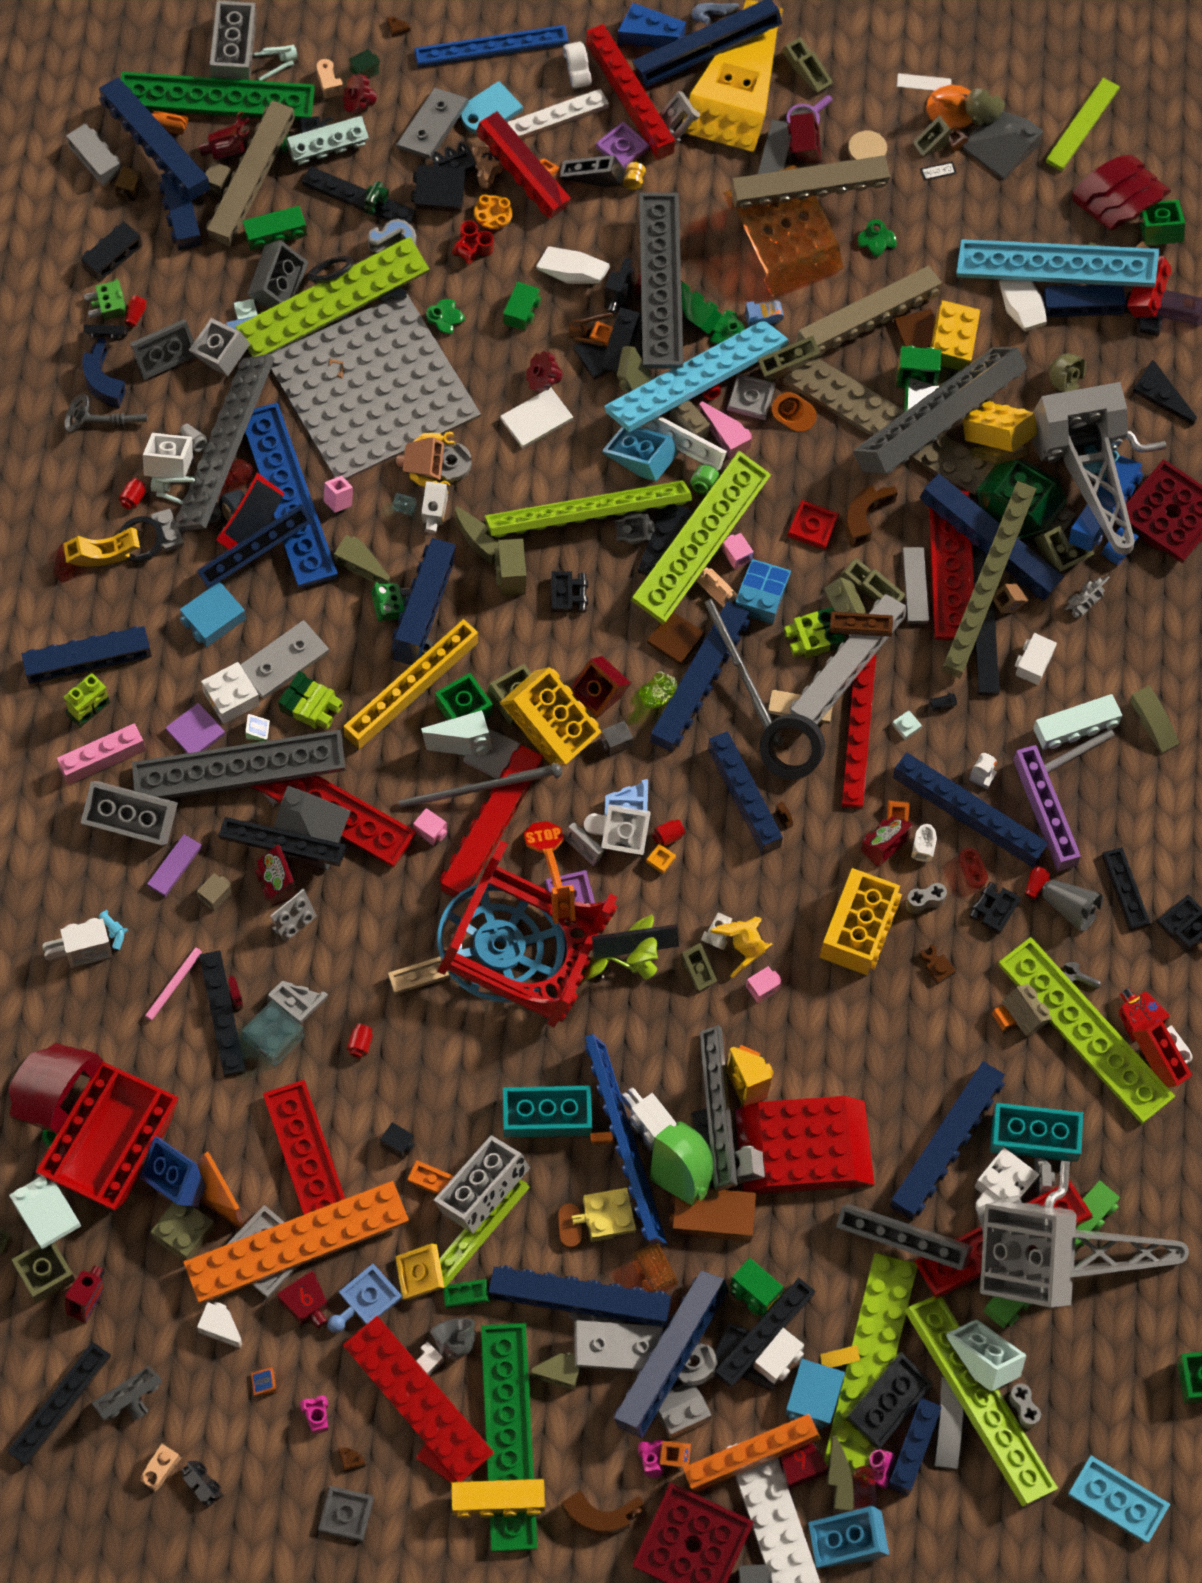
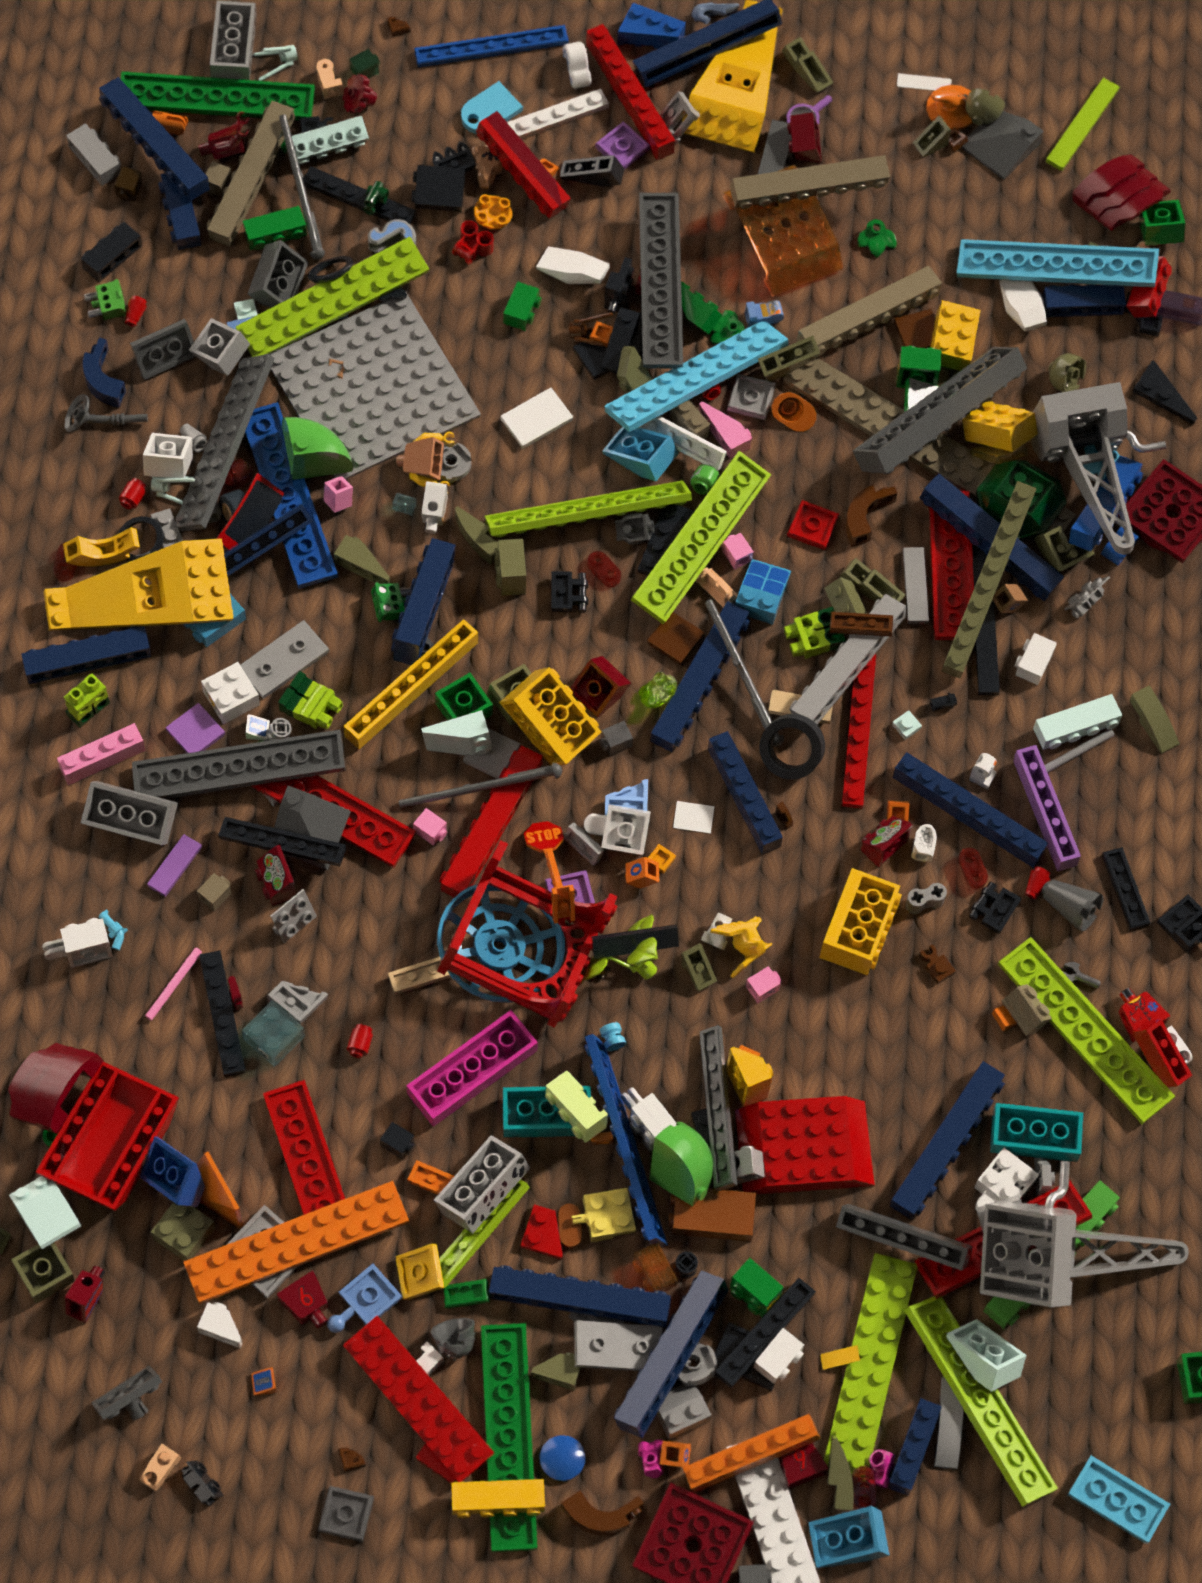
(59, 1403): black plate -> none
(113, 331): black plate -> none
(185, 588): none -> yellow wing
(275, 733): none -> light grey wheel
(313, 449): none -> bright green brick
(316, 1410): dark pink plate -> none
(318, 251): none -> dark grey bar
(432, 123): dark grey plate -> none
(446, 317): green plate -> none
(472, 1068): none -> dark pink brick
(543, 372): dark red plant -> none
(543, 1233): none -> red wing
(562, 1458): none -> blue dish
(576, 1107): none -> yellowish green wedge
(602, 568): none -> clear red plate
(612, 1036): none -> medium azure wheel
(634, 175): yellow wheel -> none
(642, 872): none -> orange brick
(668, 832): red brick -> none
(686, 1269): none -> black wheel
(693, 817): none -> white sticker
(815, 1393): dark azure brick -> none
(866, 145): tan tile -> none
(888, 1400): black tile -> none
(938, 170): sticker -> none
(1024, 1406): light grey axle -> none

